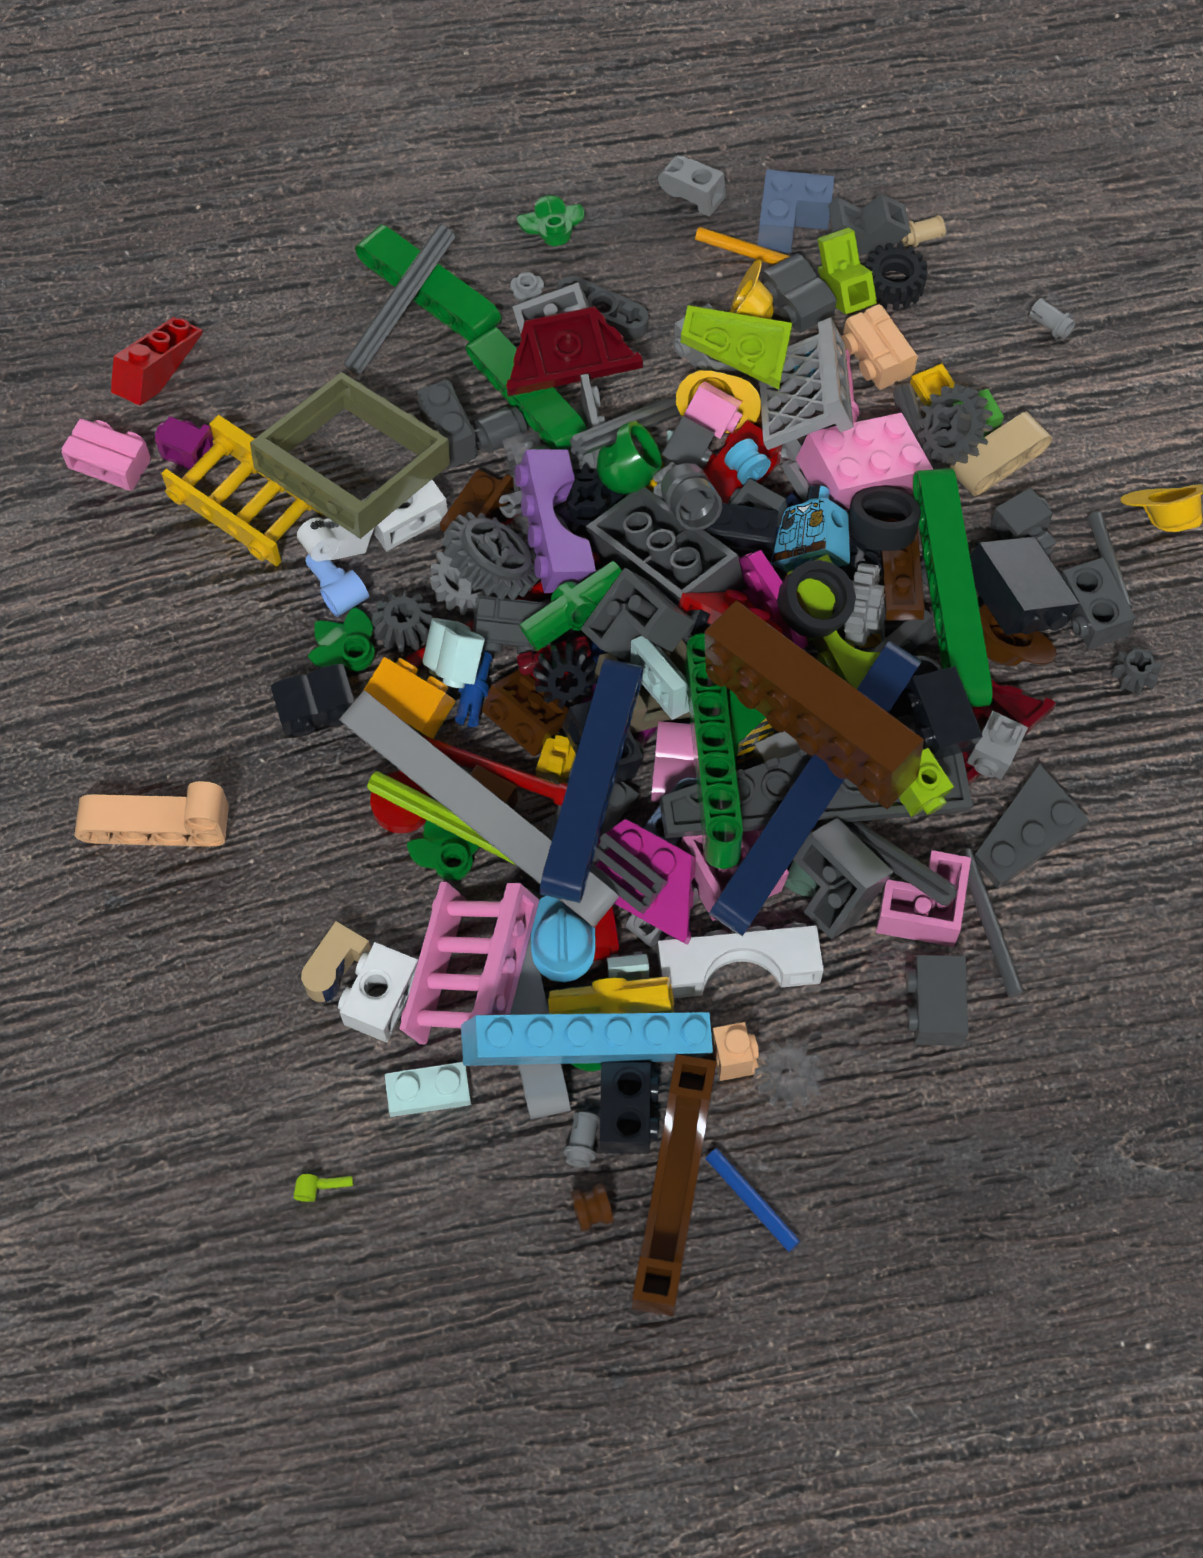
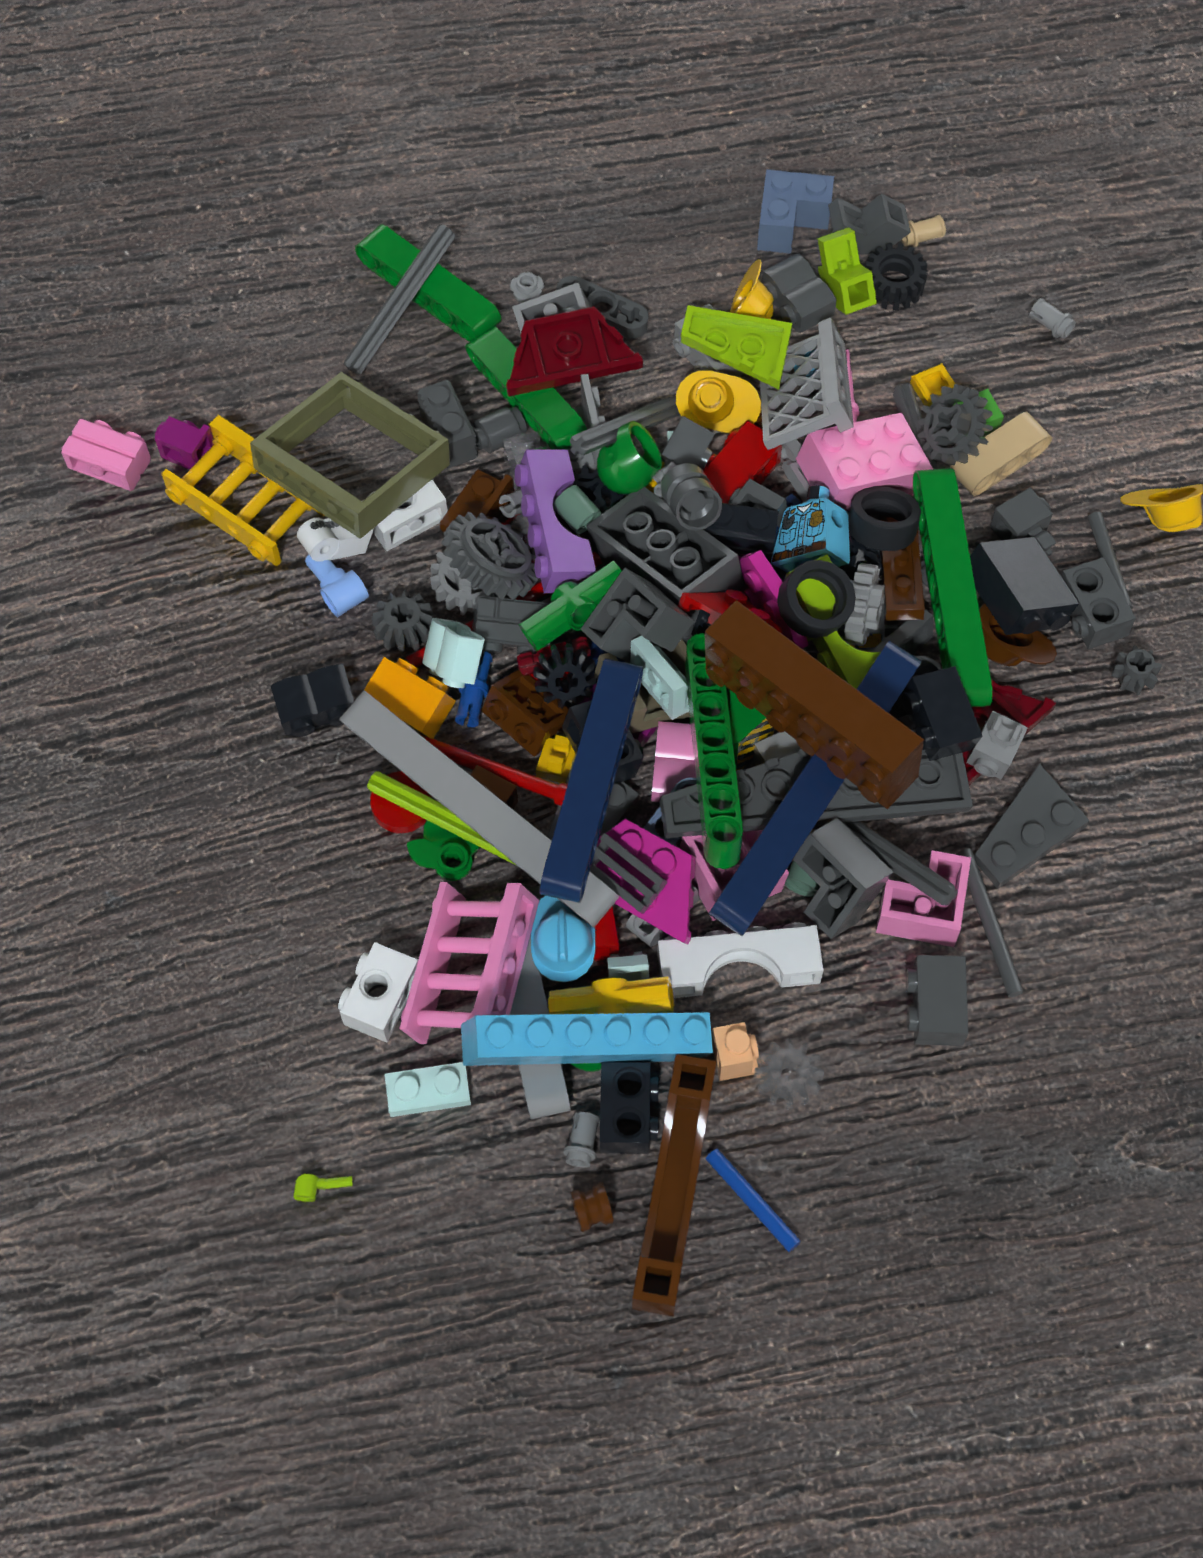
(151, 361): red slope -> none
(155, 820): light nougat beam -> none
(332, 961): tan leg -> none
(340, 641): green plate -> none
(552, 220): green plate -> none
(576, 509): none -> sand green beam
(694, 183): light grey leg -> none
(714, 410): bright pink brick -> none
(739, 246): light orange bar -> none
(747, 461): medium azure wheel -> none
(879, 347): light nougat brick -> none
(928, 789): lime brick -> none

